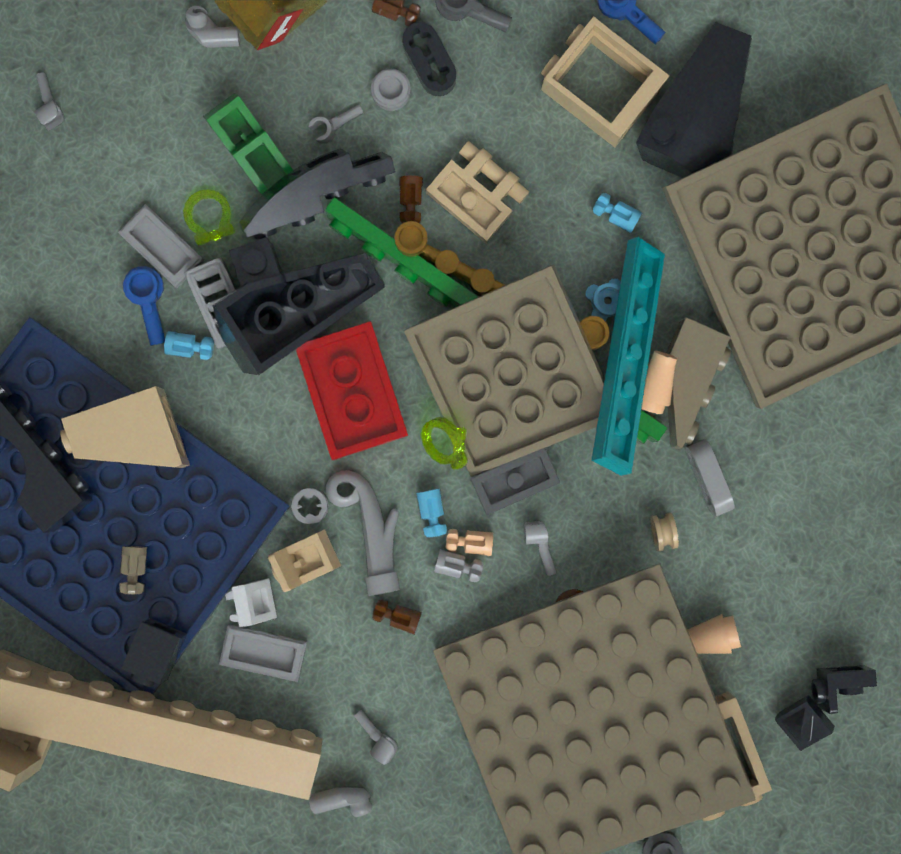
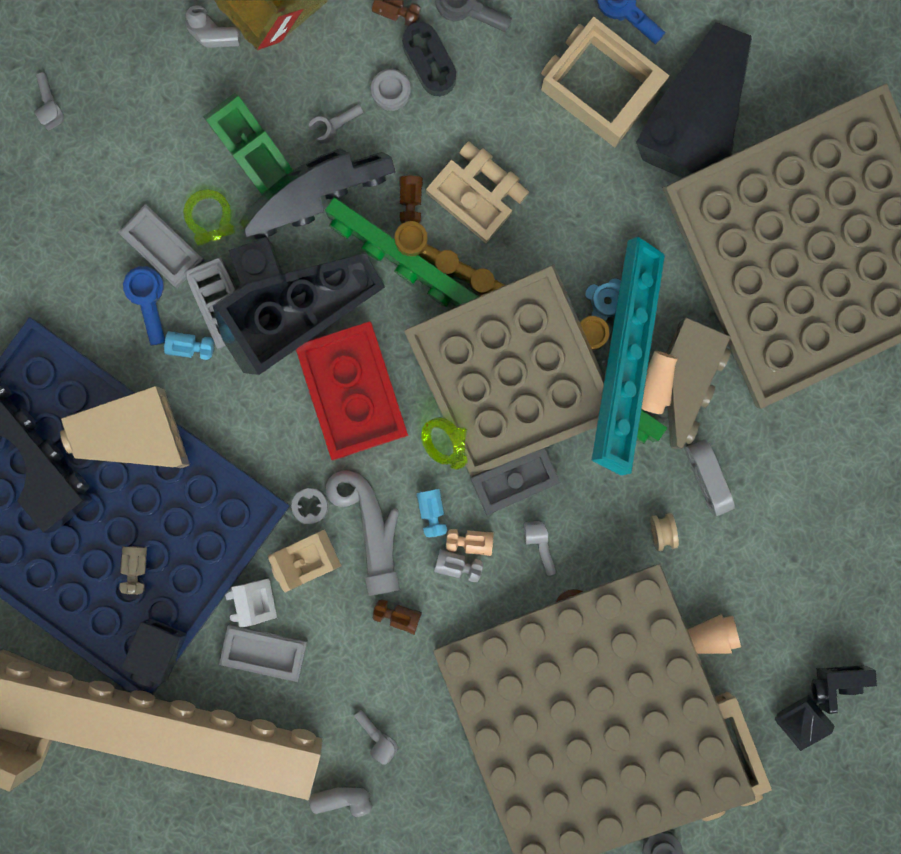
(620, 214): medium azure piece -> none

